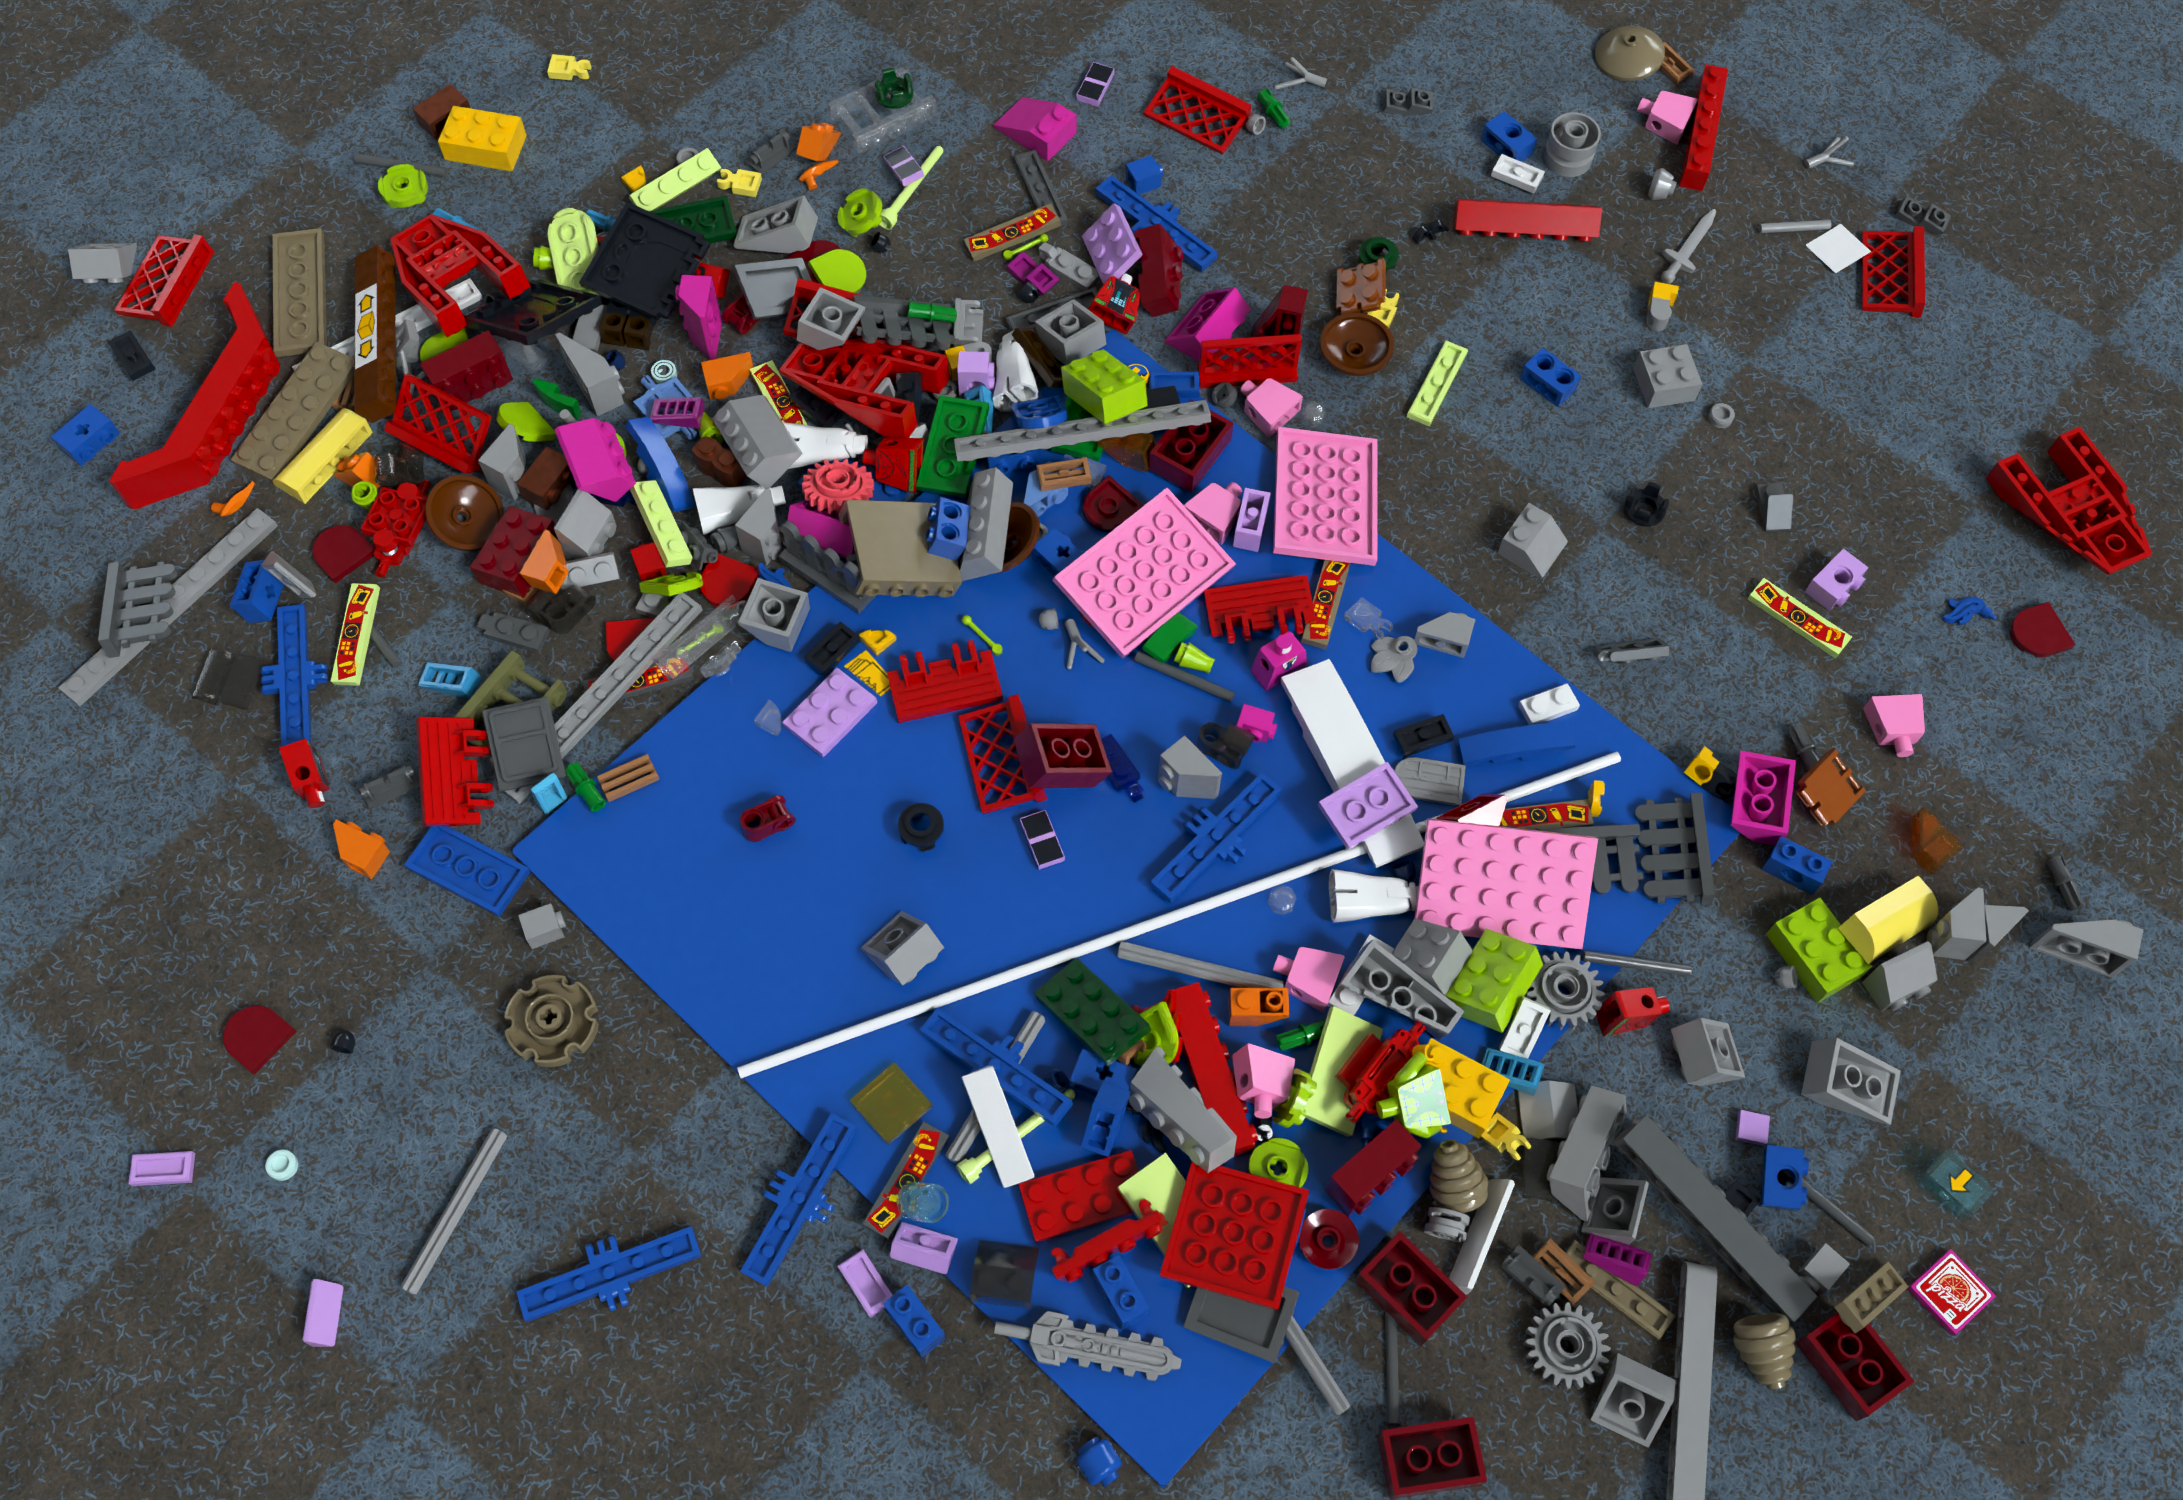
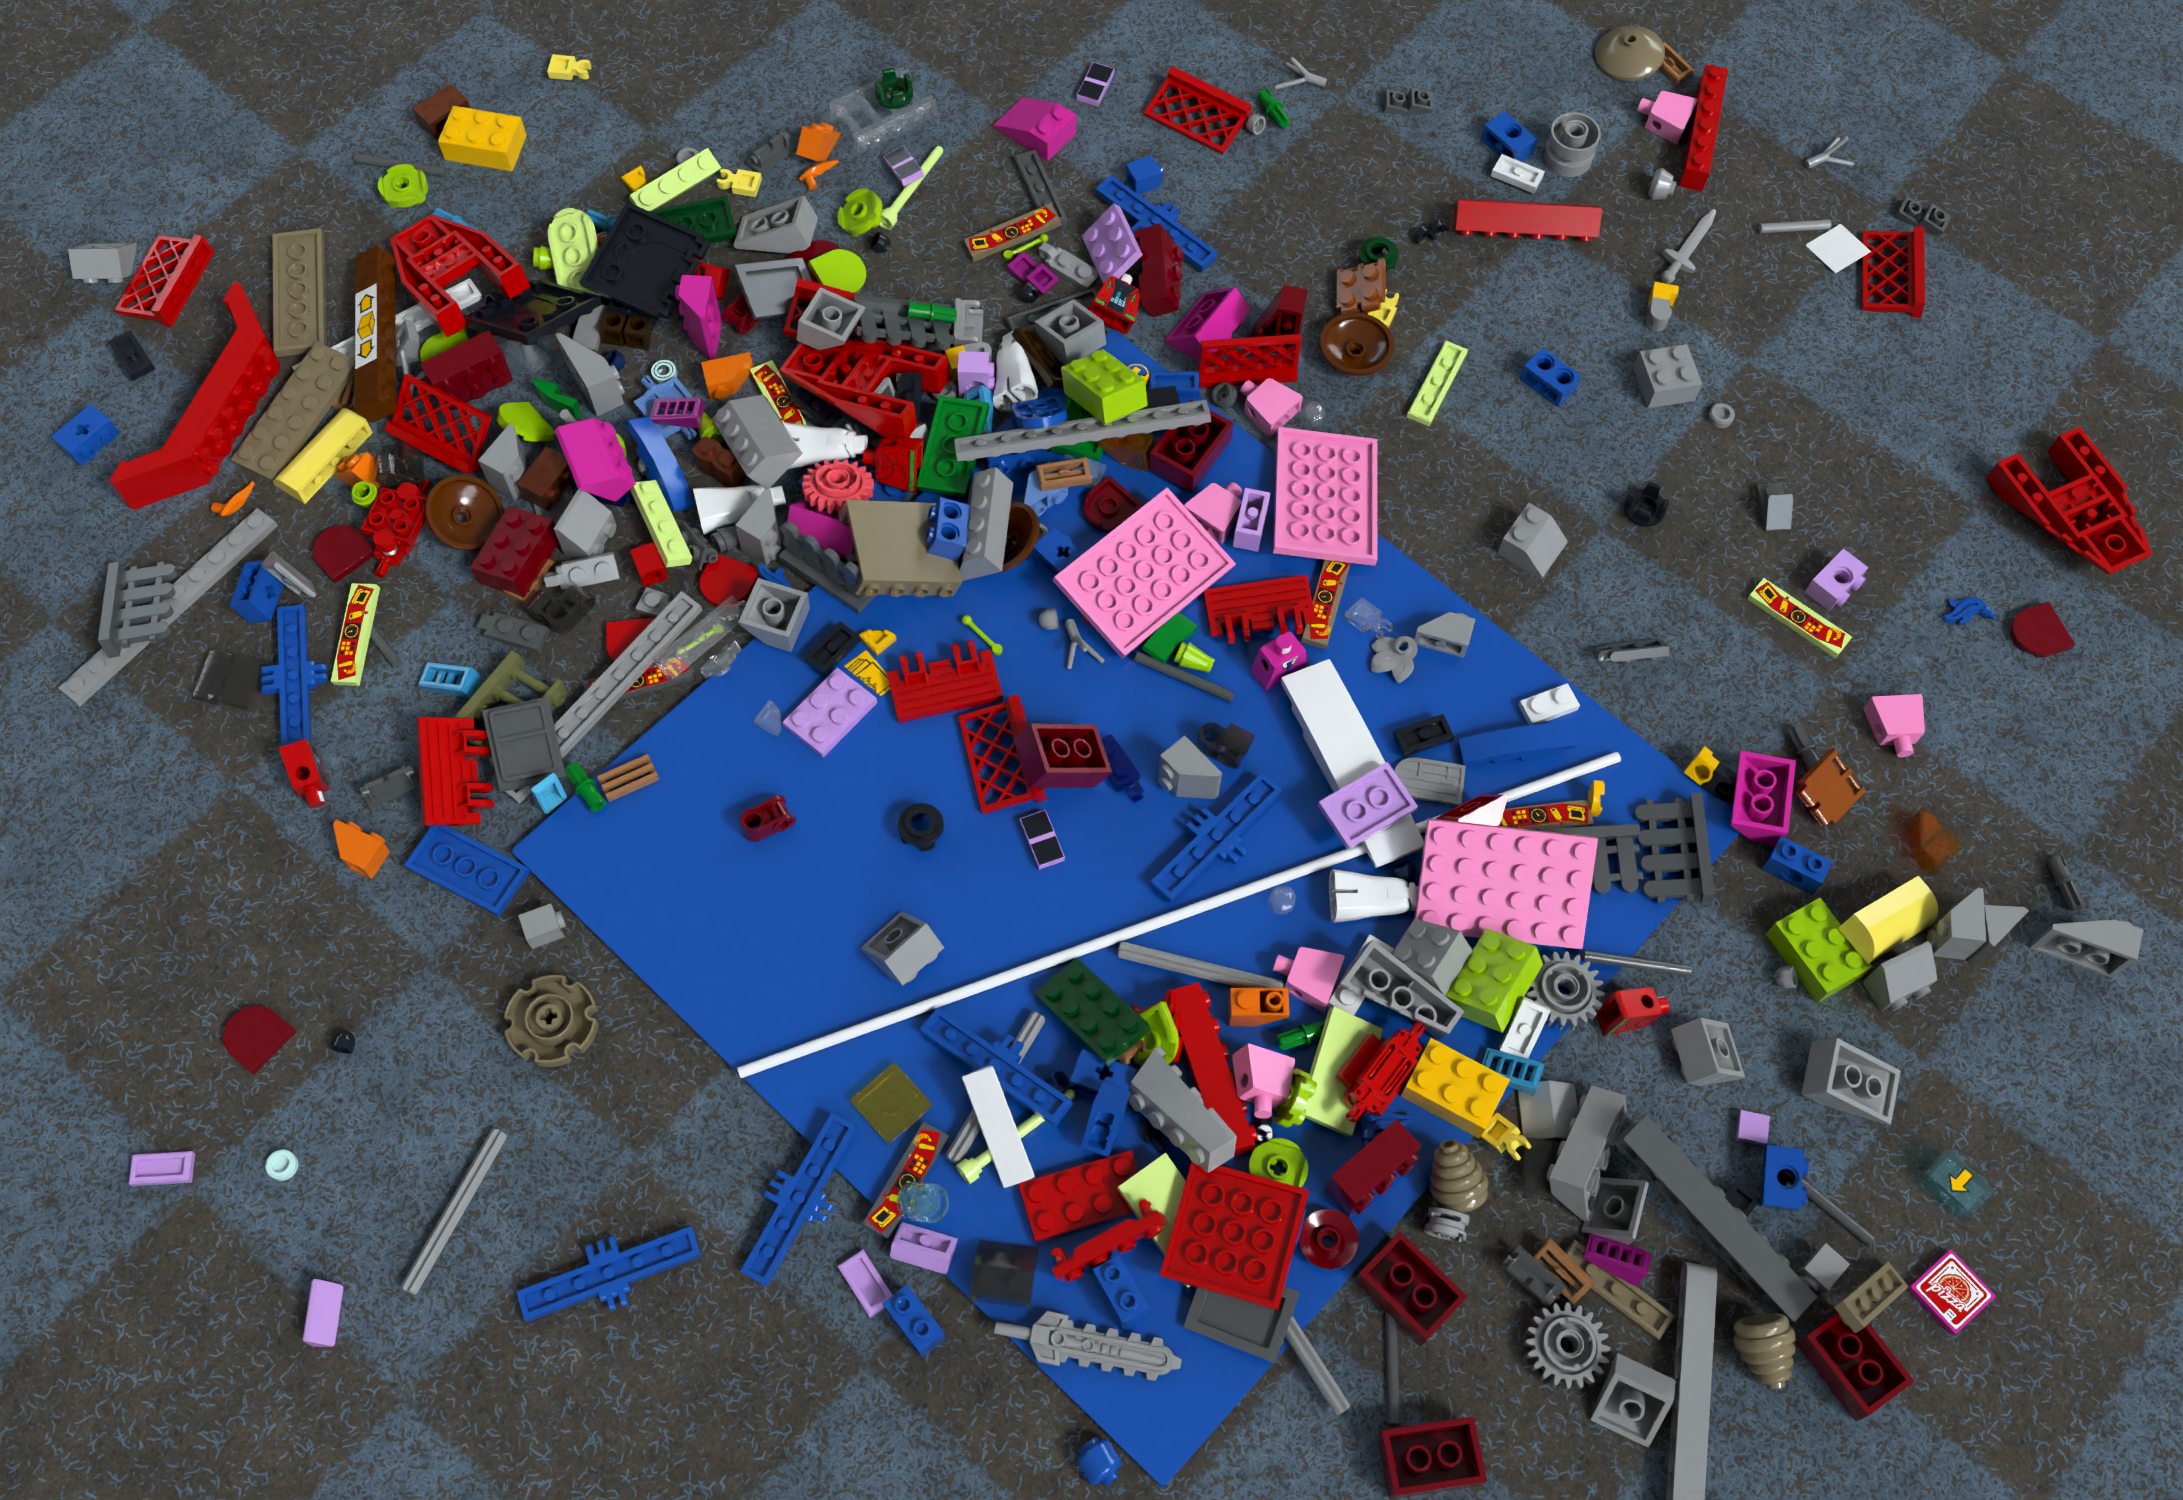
(546, 564): orange slope -> none
(672, 585): lime tile -> none
(1257, 722): dark pink brick -> none
(1417, 1096): lime torso -> none
(1481, 1235): white slope -> none

